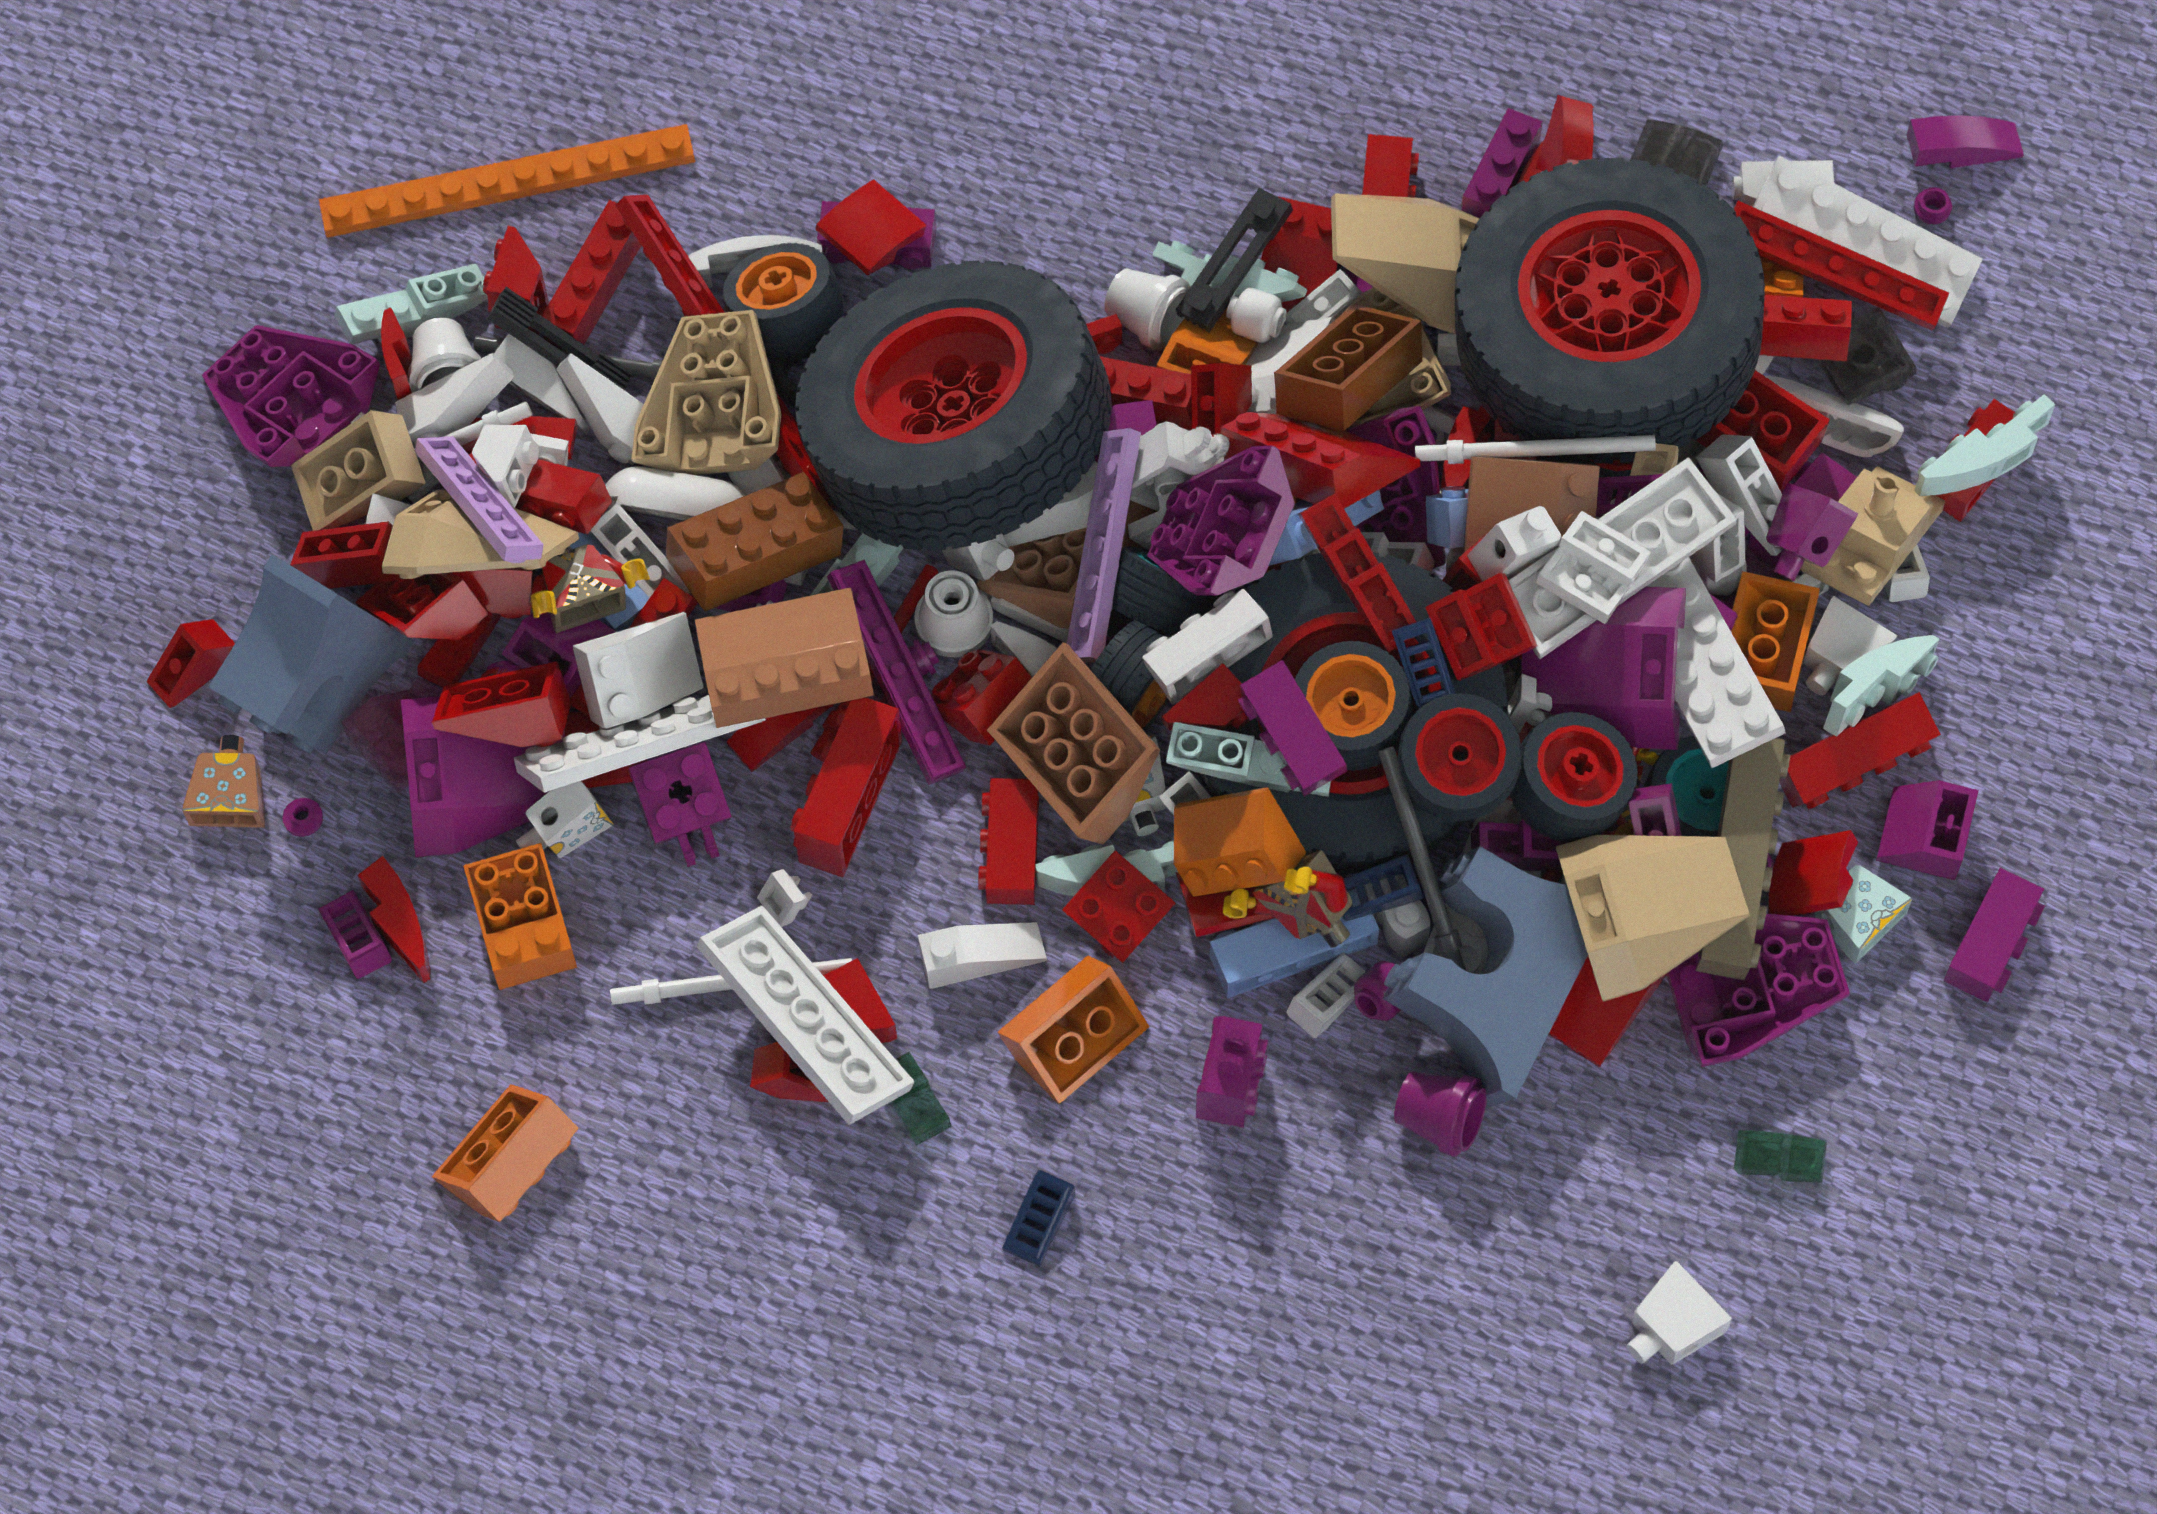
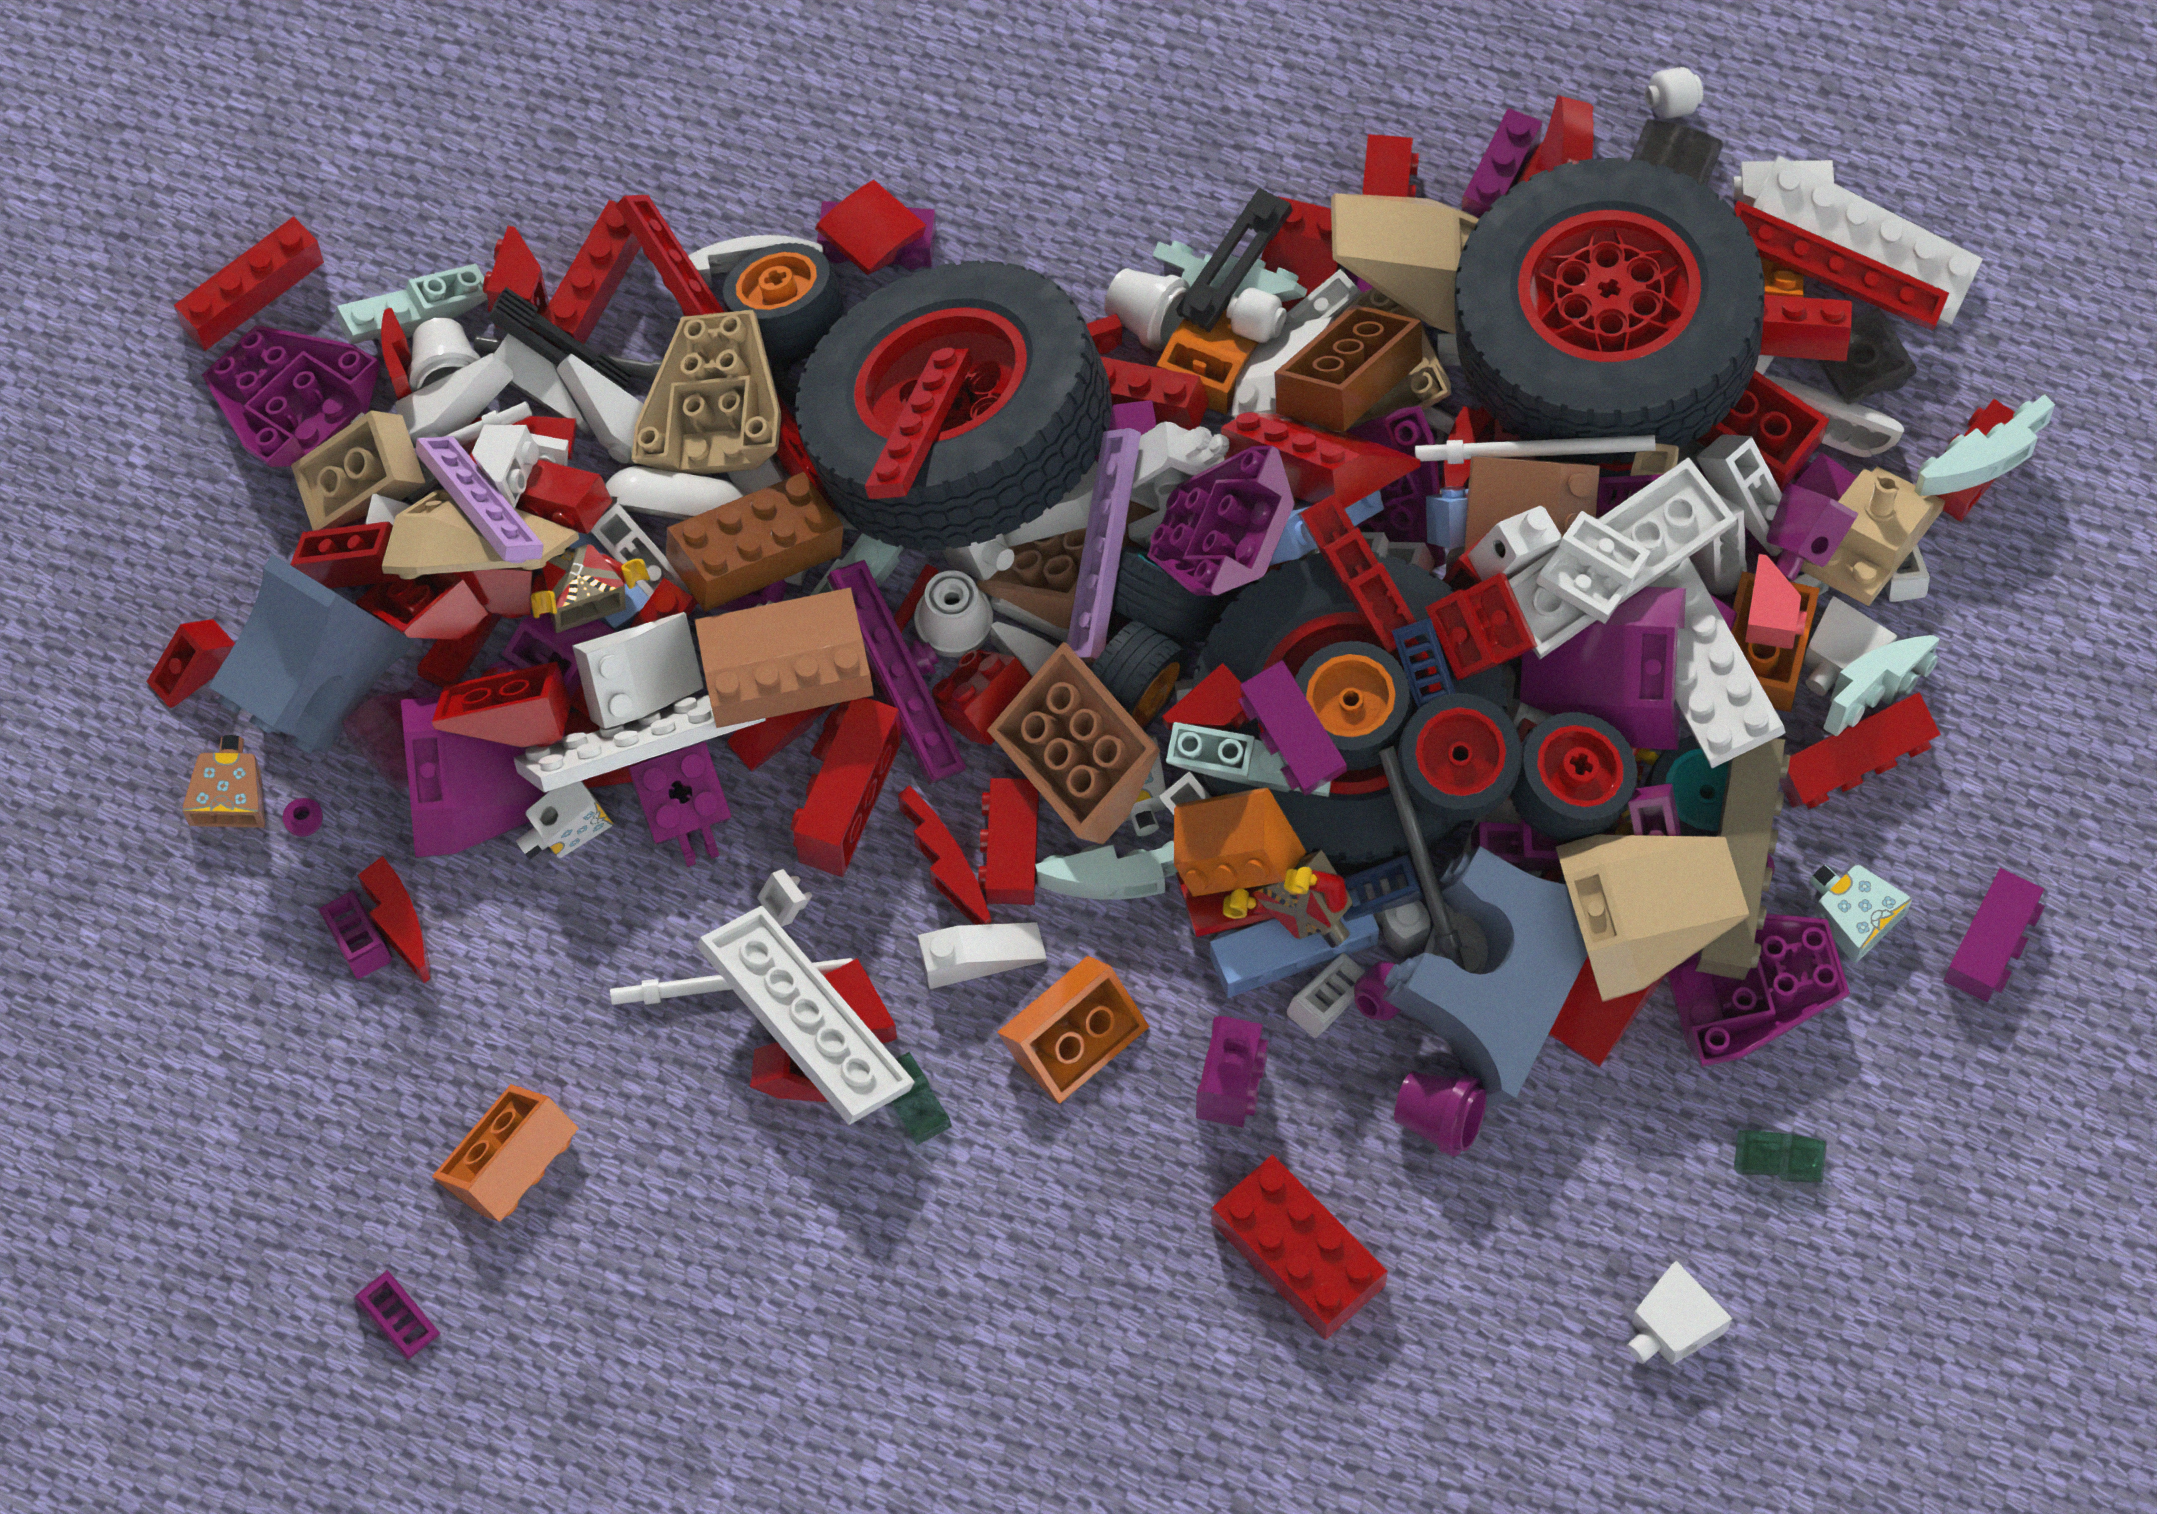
(249, 283): none -> red brick
(373, 1290): none -> magenta slope
(506, 180): orange plate -> none
(520, 916): orange slope -> none
(919, 423): none -> red plate
(950, 869): none -> red slope
(1055, 1186): dark blue slope -> none
(1118, 907): red hinge -> none
(1206, 642): white slope -> none
(1219, 394): red slope -> none
(1299, 1246): none -> red brick
(1524, 701): white tile -> none
(1674, 93): none -> white head
(1774, 608): none -> coral slope
(1812, 874): red slope -> none
(1928, 827): magenta slope -> none
(1935, 197): magenta plate -> none
(1962, 140): magenta slope -> none

